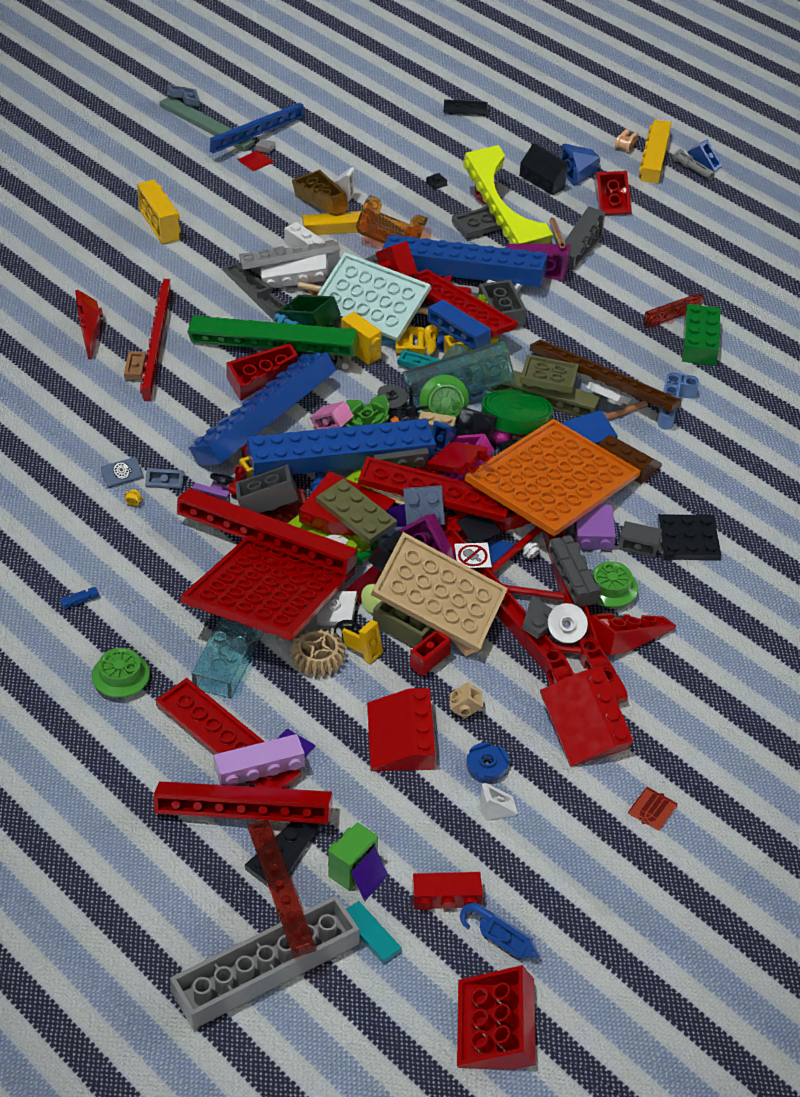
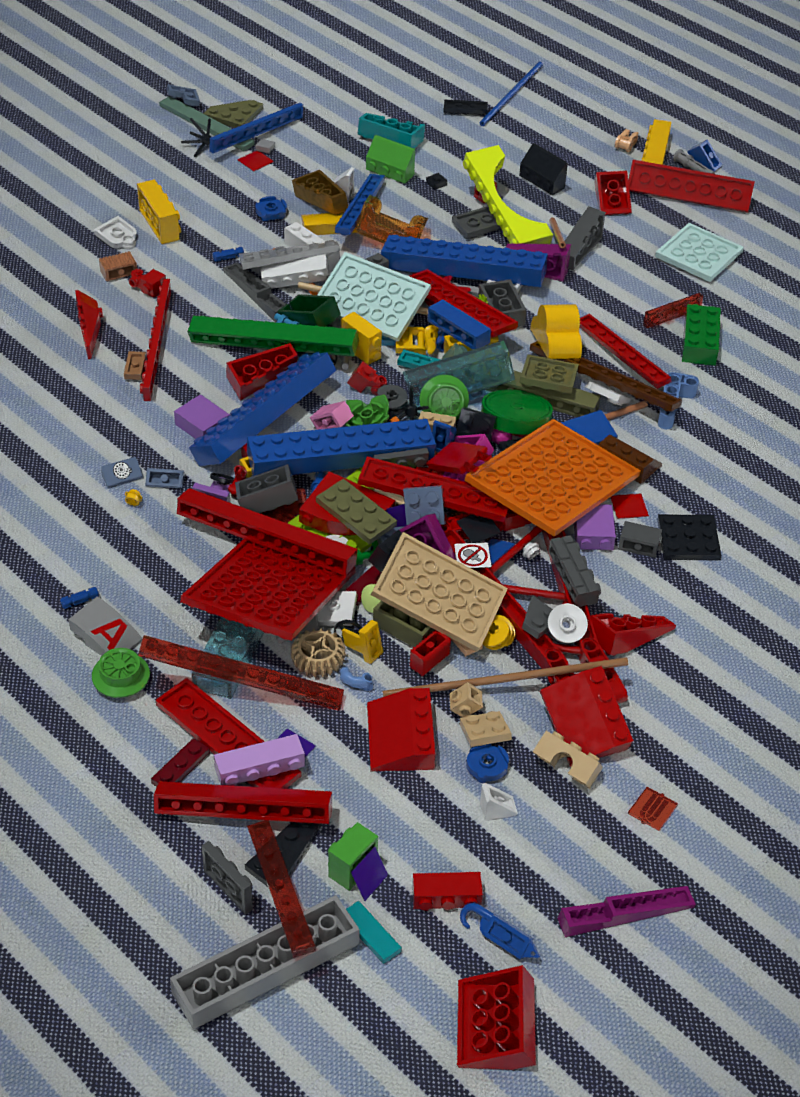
(103, 627): none -> light grey slope
(117, 233): none -> white plate
(117, 266): none -> nougat brick
(147, 283): none -> red brick
(182, 763): none -> dark red plate
(198, 416): none -> medium lavender brick
(204, 138): none -> black plant
(227, 254): none -> blue axle
(227, 877): none -> dark grey plate
(235, 113): none -> olive plate
(241, 672): none -> clear red plate
(271, 208): none -> blue plate
(350, 217): none -> blue plate
(364, 682): none -> medium blue piece
(366, 376): none -> red brick
(391, 129): none -> teal wedge
(391, 159): none -> bright green slope
(397, 258): red brick -> none
(485, 728): none -> tan plate
(499, 634): none -> yellow piece
(510, 94): none -> blue piece
(518, 676): none -> medium nougat piece
(553, 748): none -> tan arch
(558, 331): none -> yellow brick
(581, 162): blue slope -> none
(616, 584): bright green wheel -> none
(624, 351): none -> red tile
(624, 909): none -> magenta slope
(629, 506): none -> red sticker
(690, 186): none -> red plate
(699, 252): none -> light aqua plate

